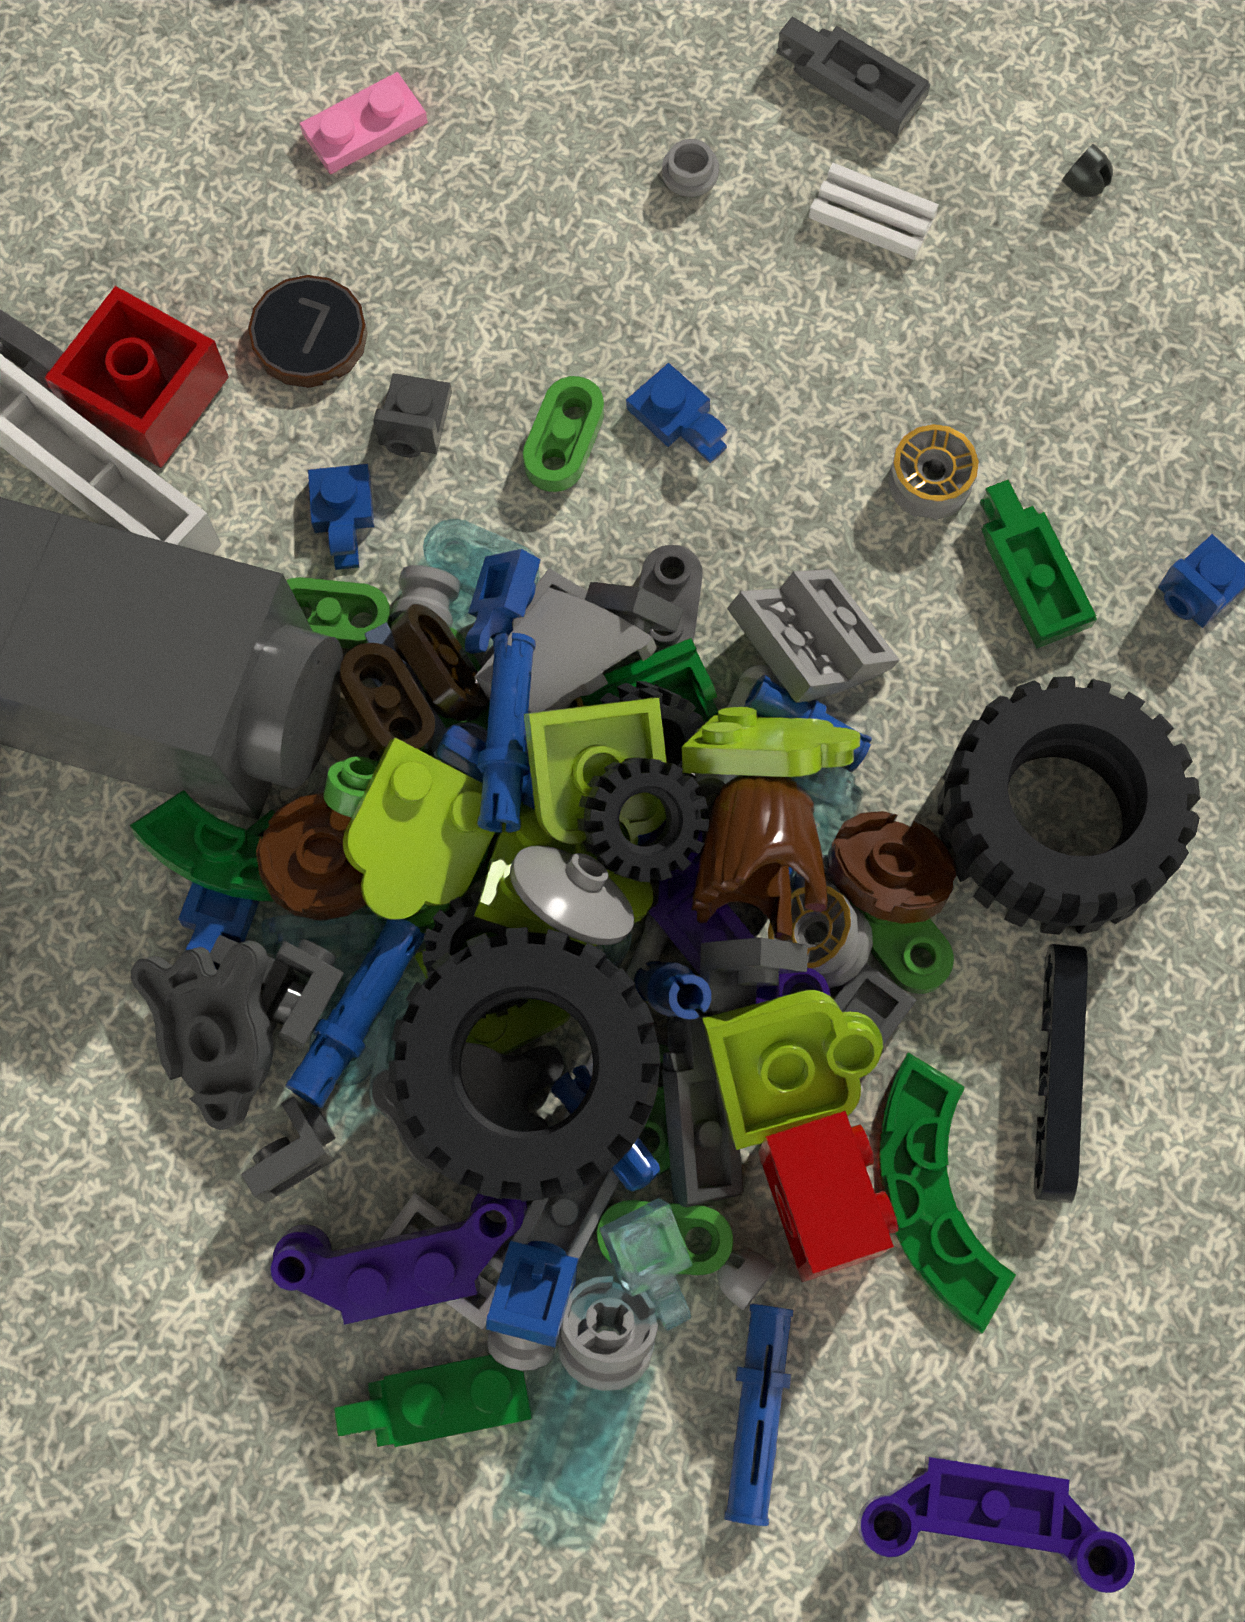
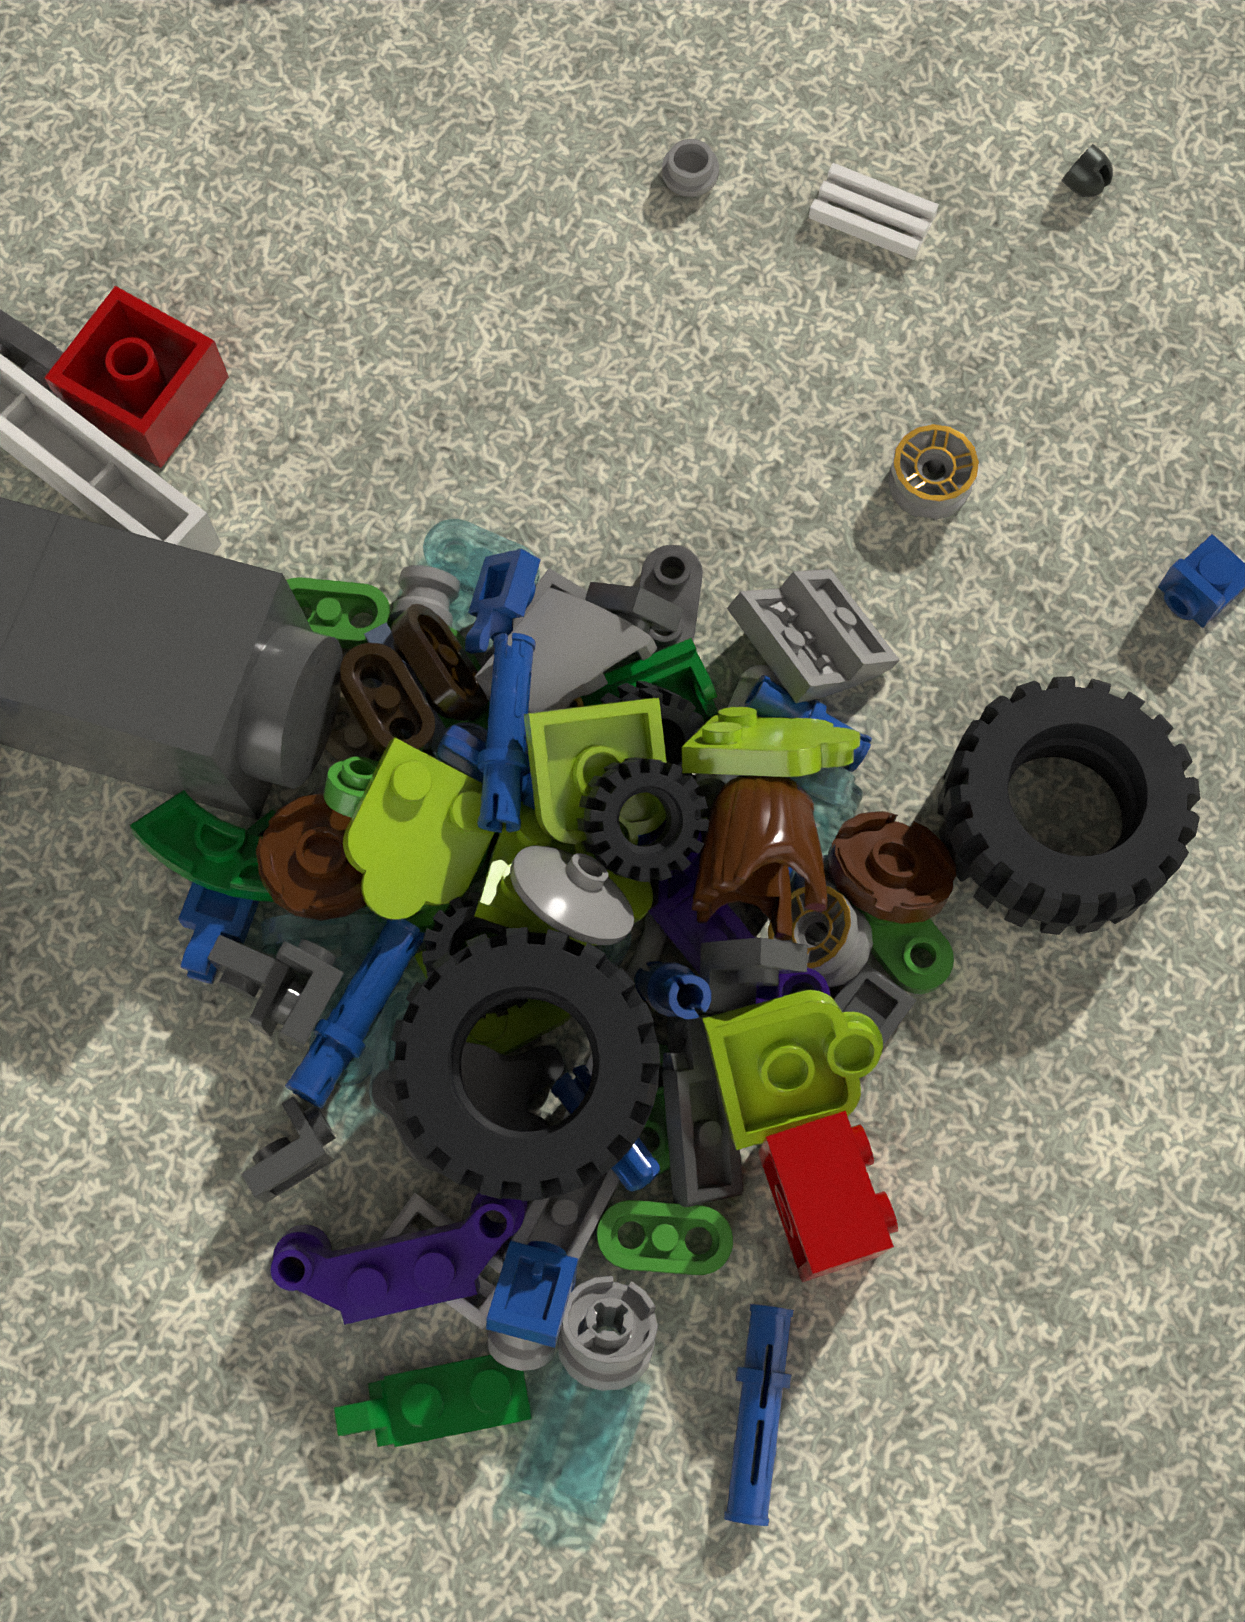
(211, 1026): dark grey tile -> none
(307, 331): black tile -> none
(340, 506): blue plate -> none
(363, 123): bright pink plate -> none
(413, 415): dark grey bracket -> none
(563, 437): bright green plate -> none
(648, 1255): clear light blue plate -> none
(677, 408): blue plate -> none
(751, 1276): light grey hinge -> none
(854, 73): dark grey hinge -> none
(918, 1186): green tile -> none
(999, 1509): dark purple plate -> none
(1034, 568): green hinge -> none
(1061, 1073): black beam -> none

